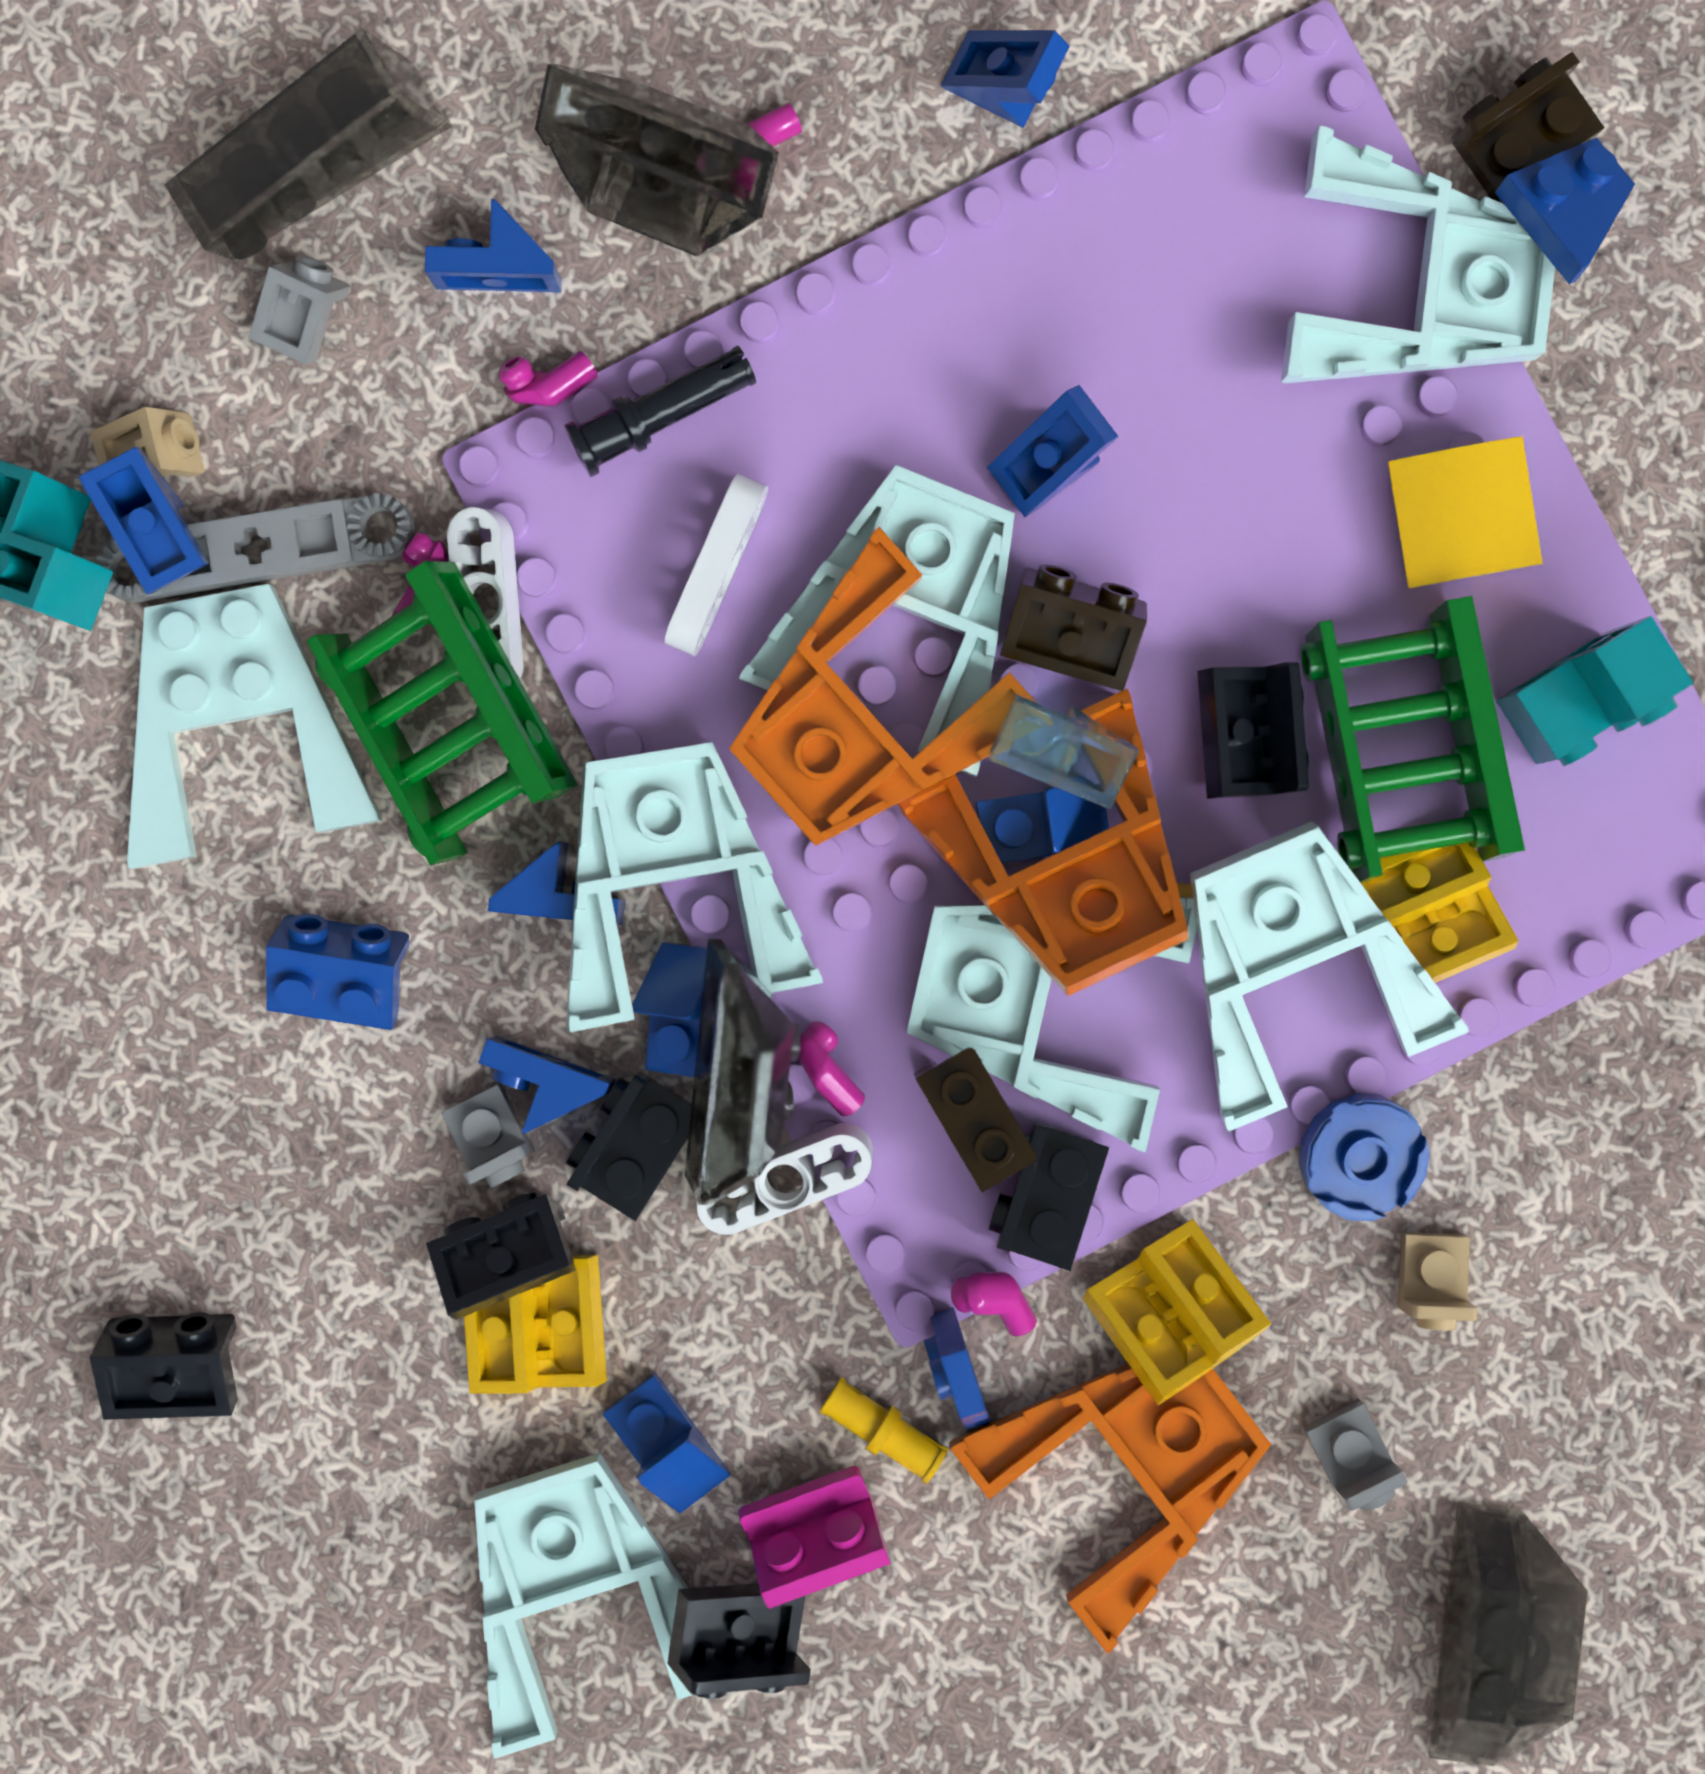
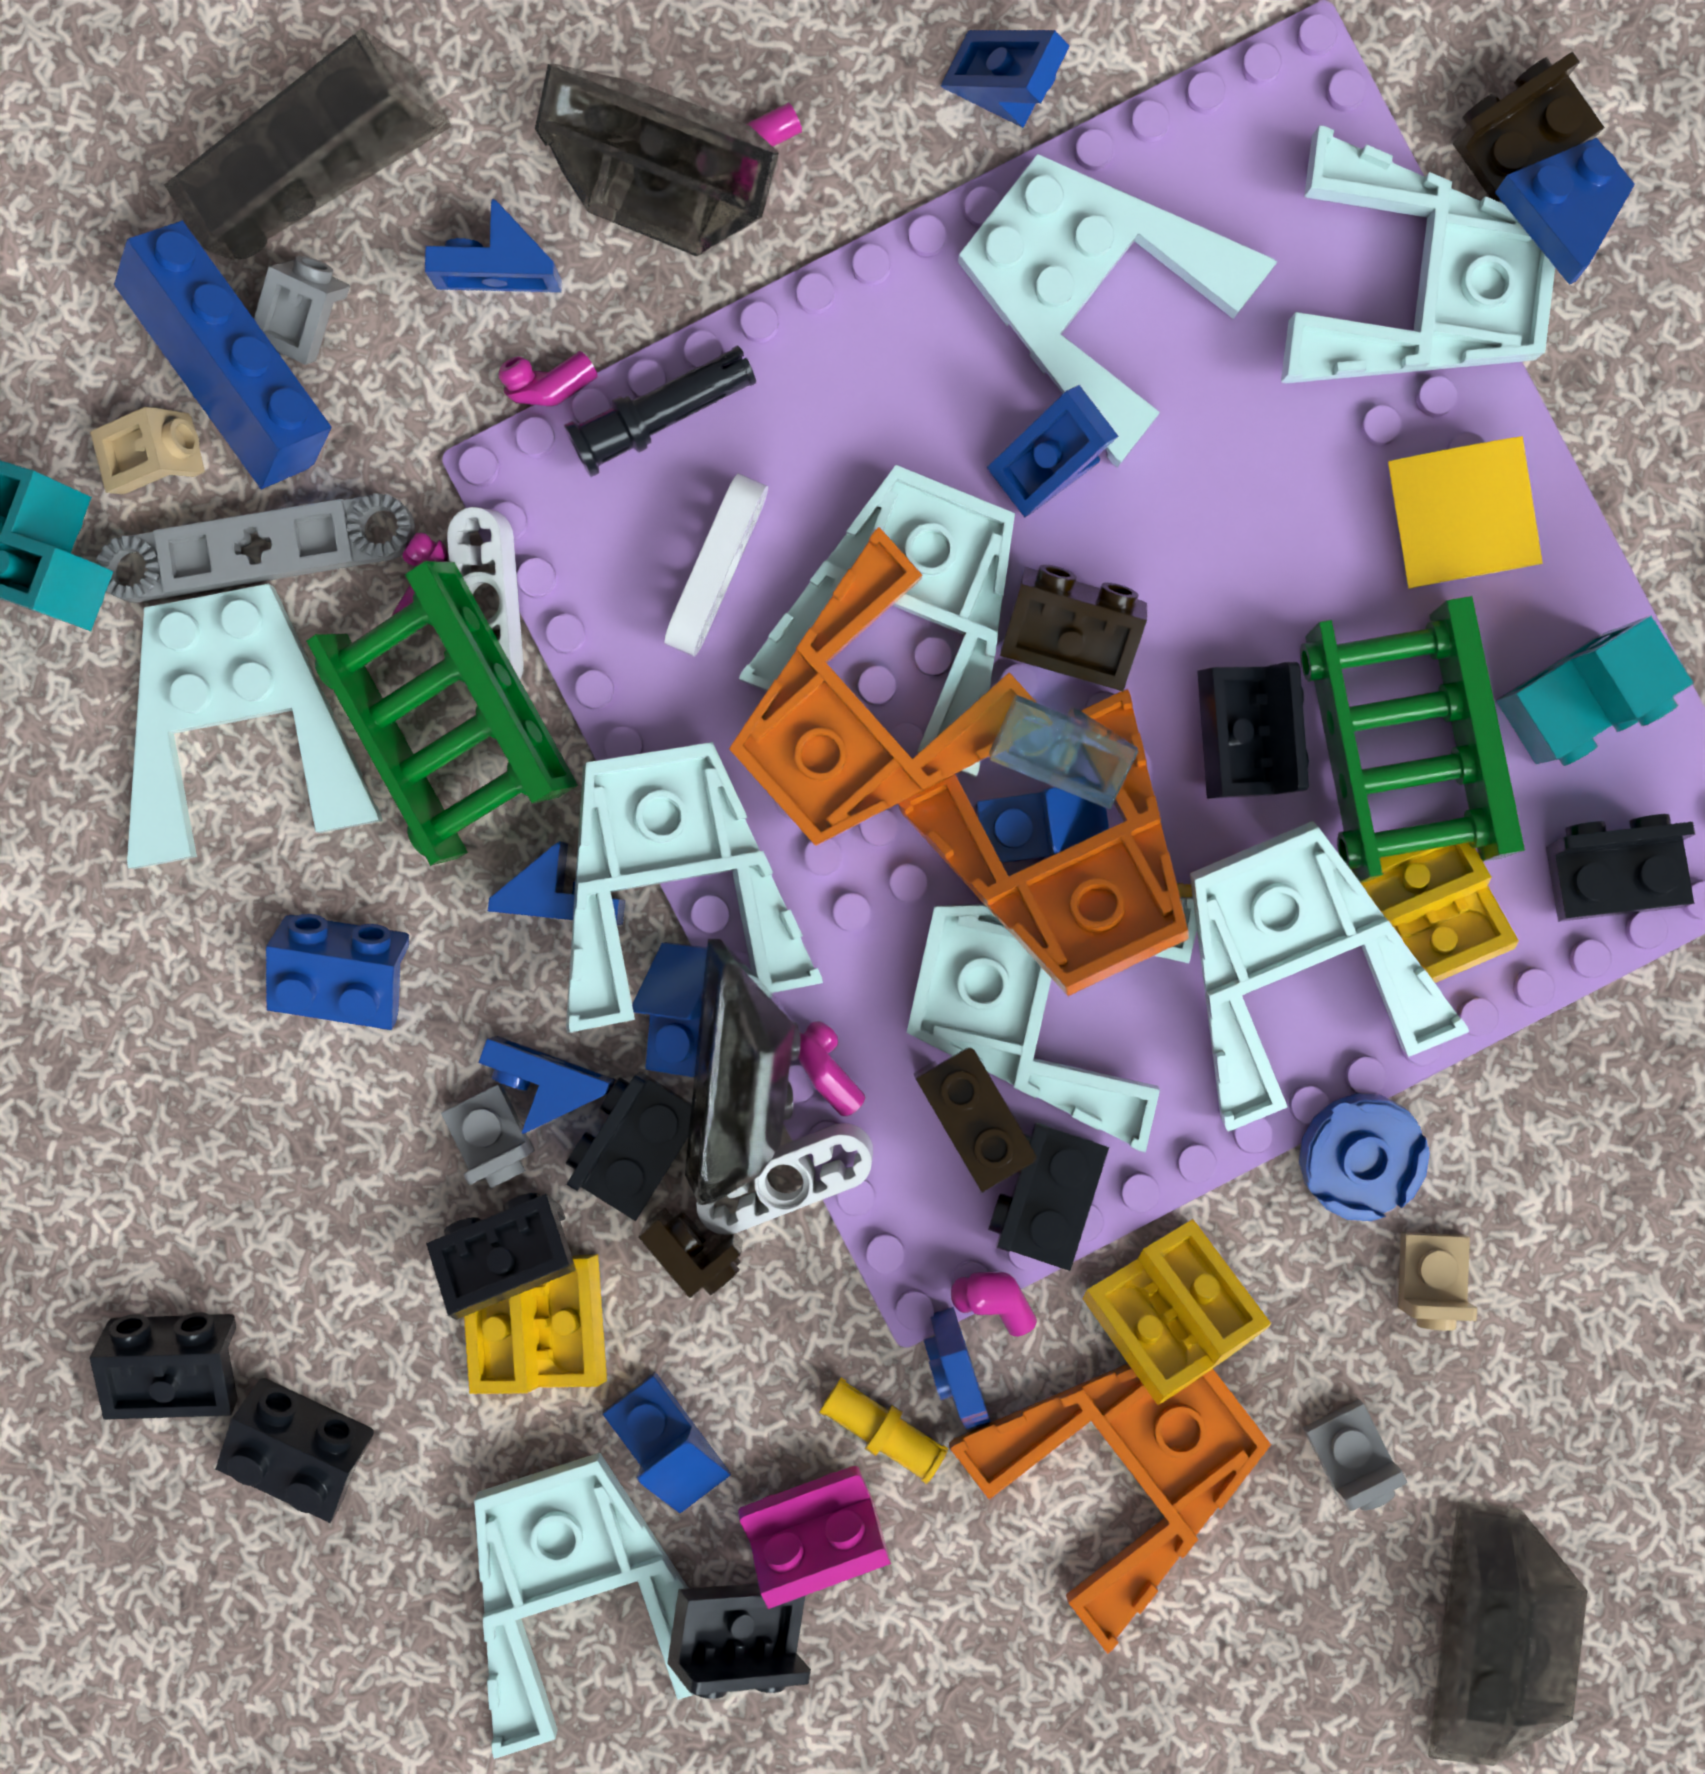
(144, 519): blue slope -> none
(221, 354): none -> blue brick
(293, 1449): none -> black bracket
(678, 1247): none -> dark brown bracket
(1057, 244): none -> light aqua wing
(1622, 869): none -> black bracket

